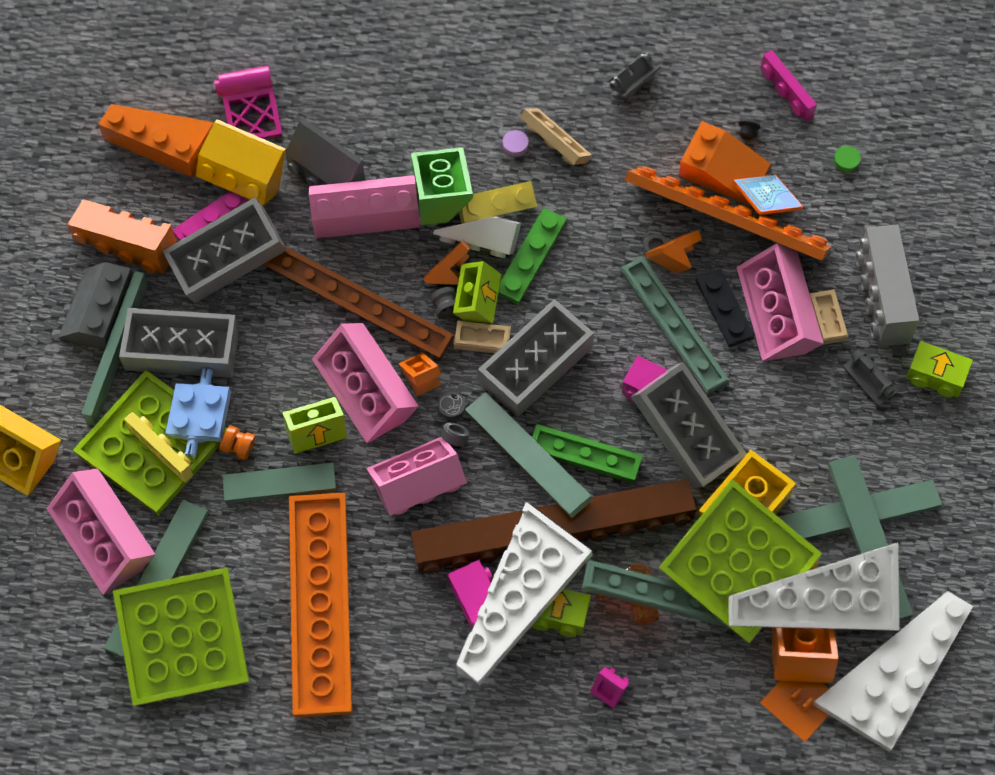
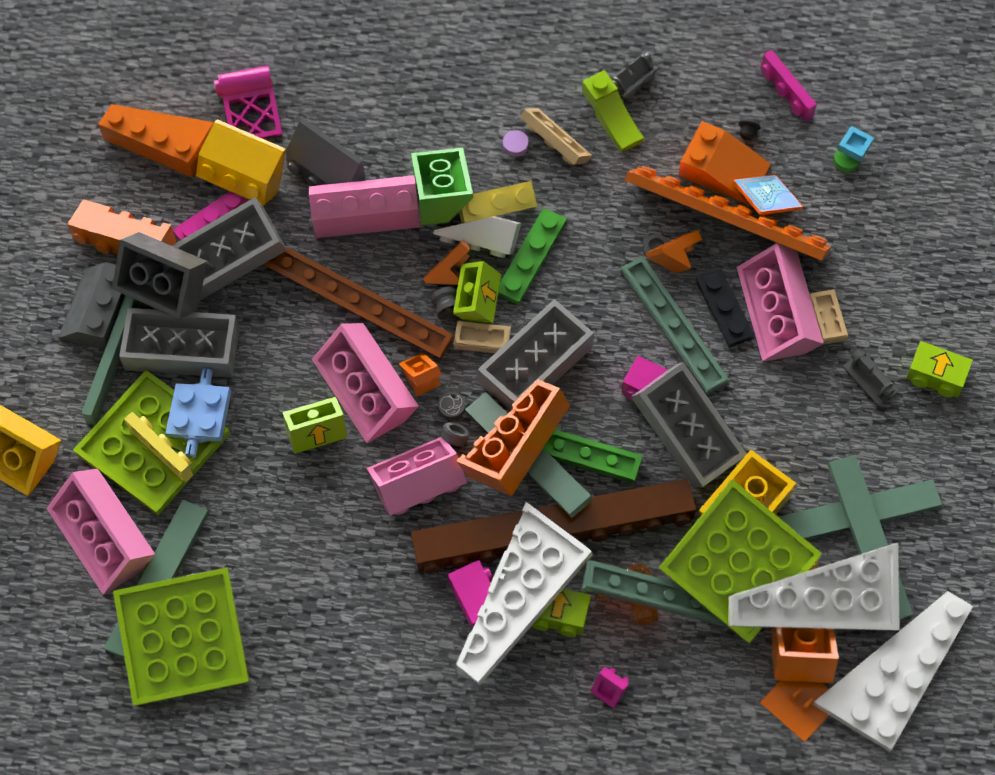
(159, 275): none -> dark grey brick
(237, 442): orange wheel -> none
(279, 483): sand green tile -> none
(320, 606): orange plate -> none
(517, 439): none -> orange wedge
(610, 111): none -> lime slope
(855, 144): none -> medium azure plate
(887, 286): light grey brick -> none

